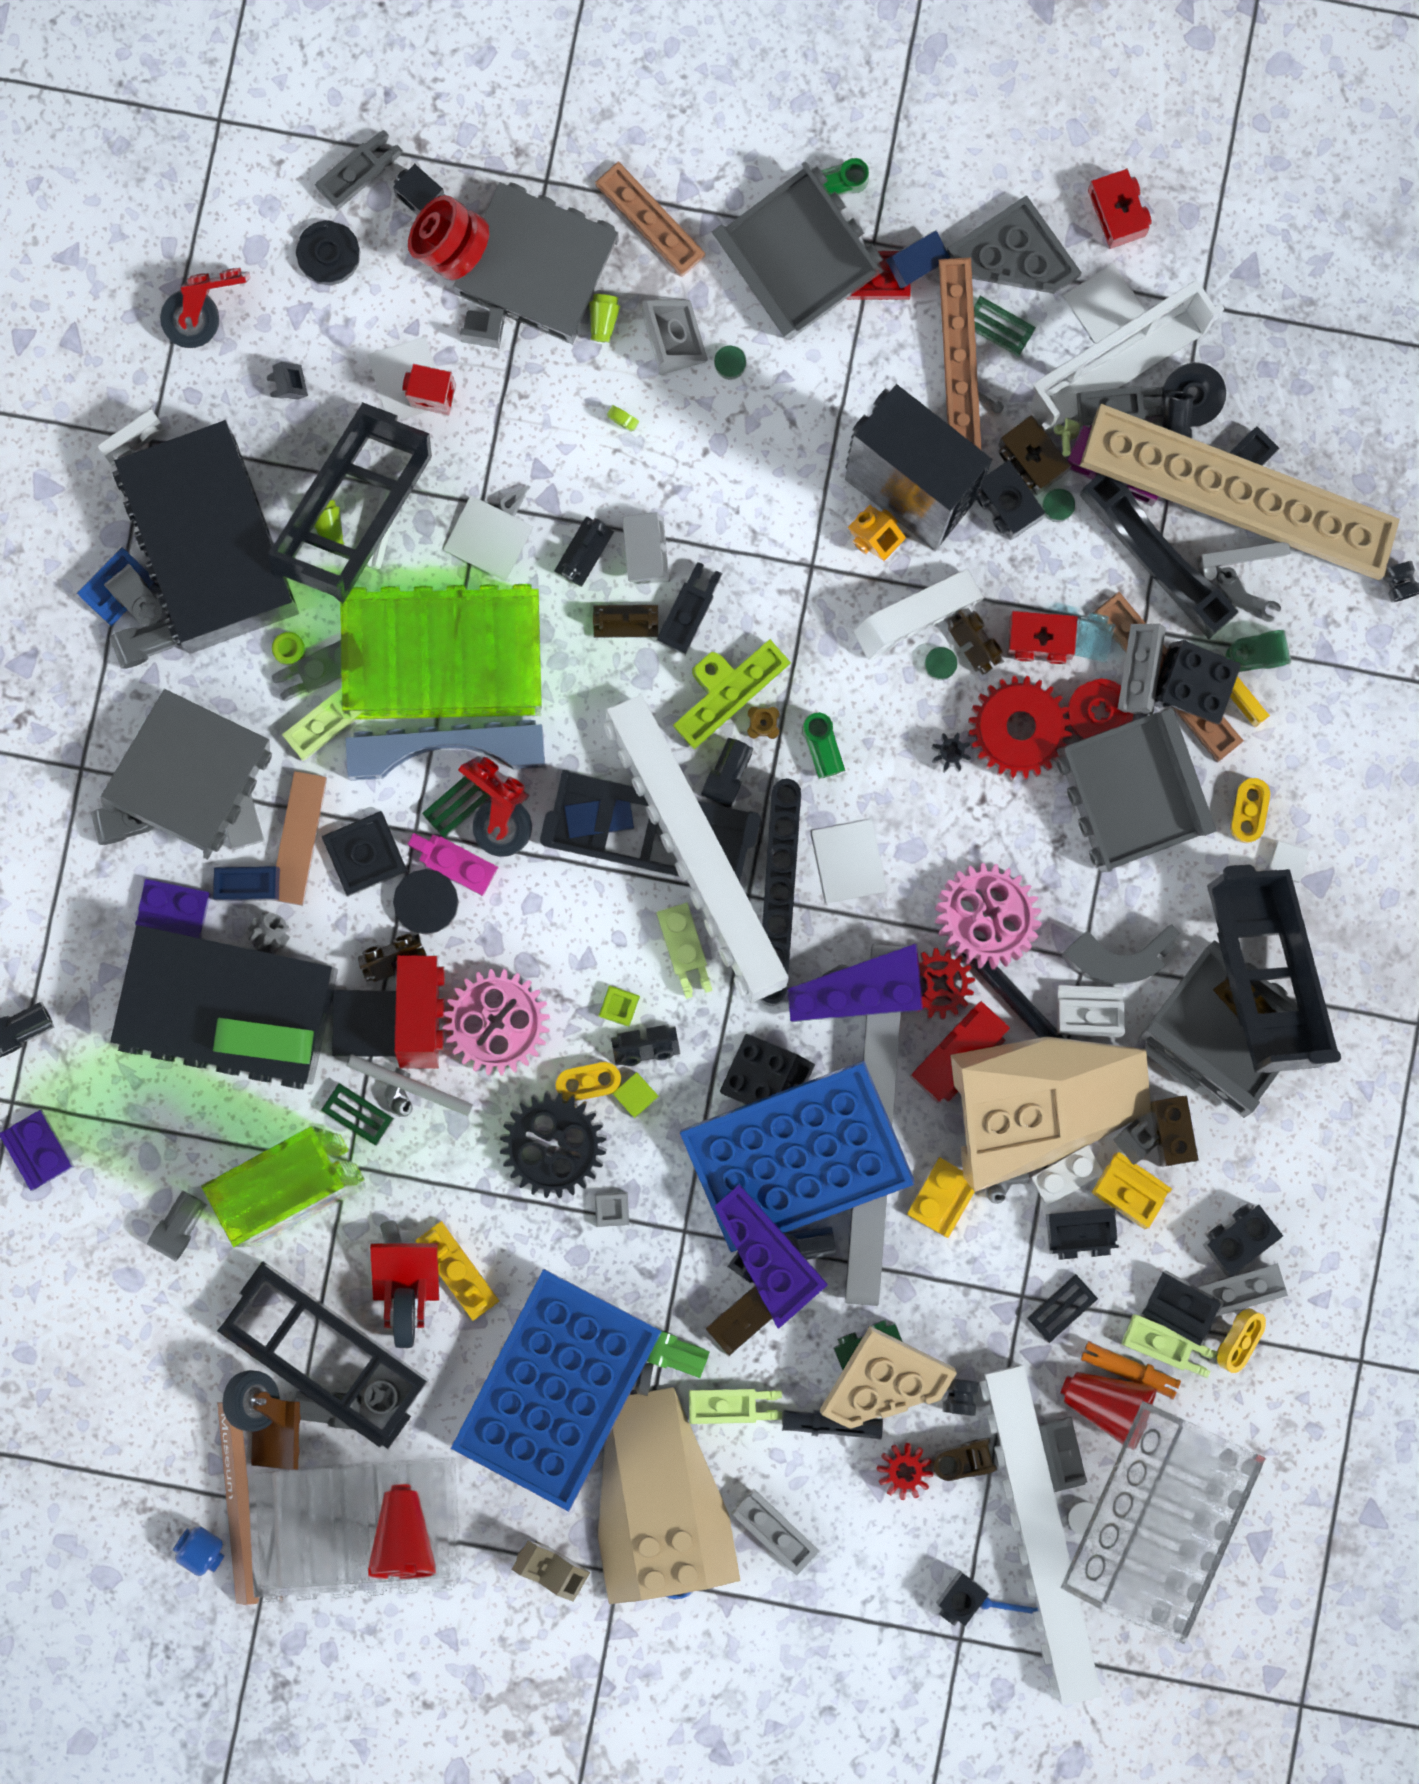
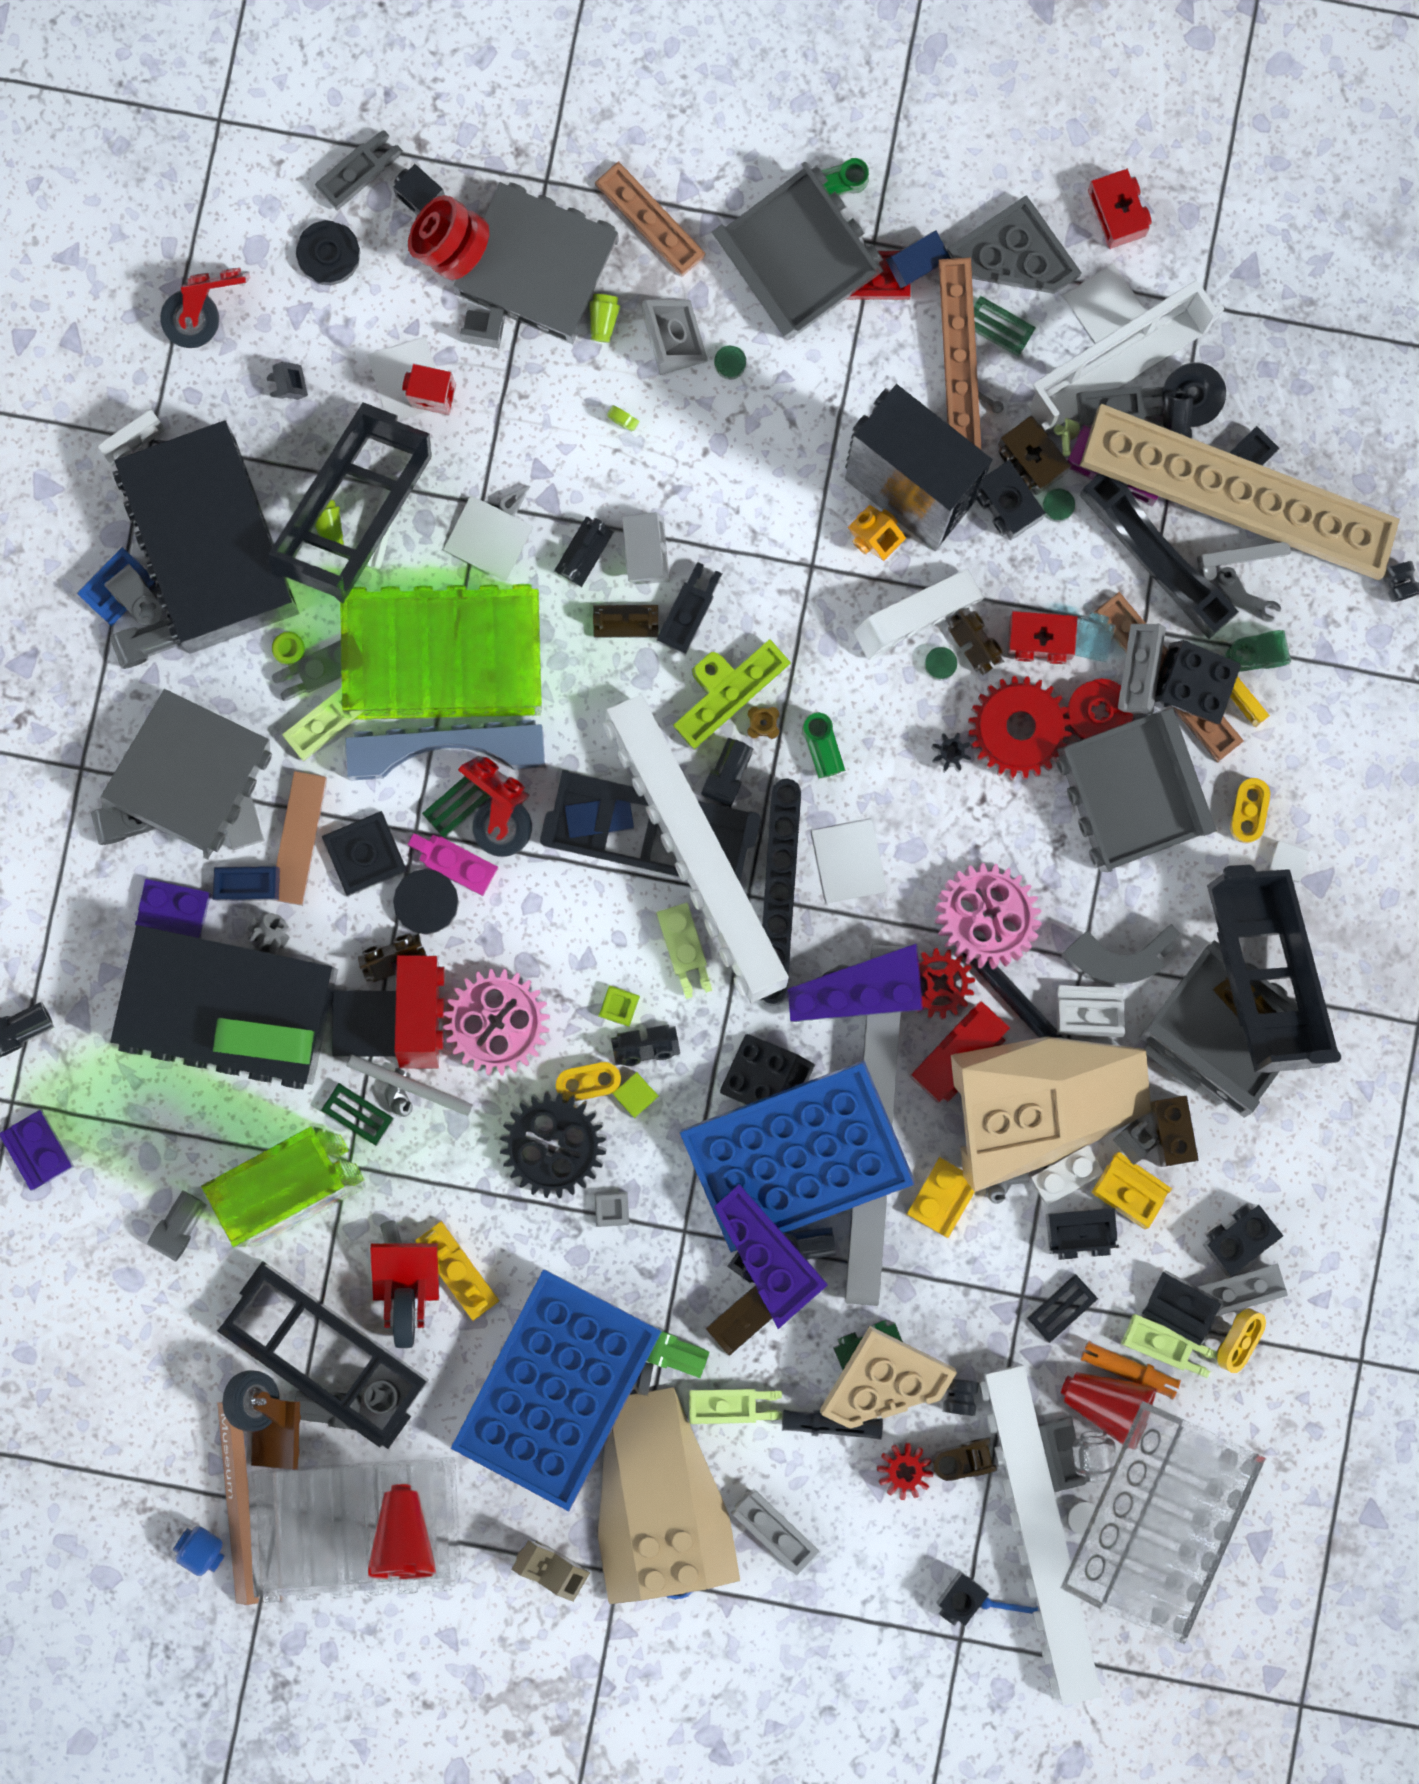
(1094, 1455): none -> clear head

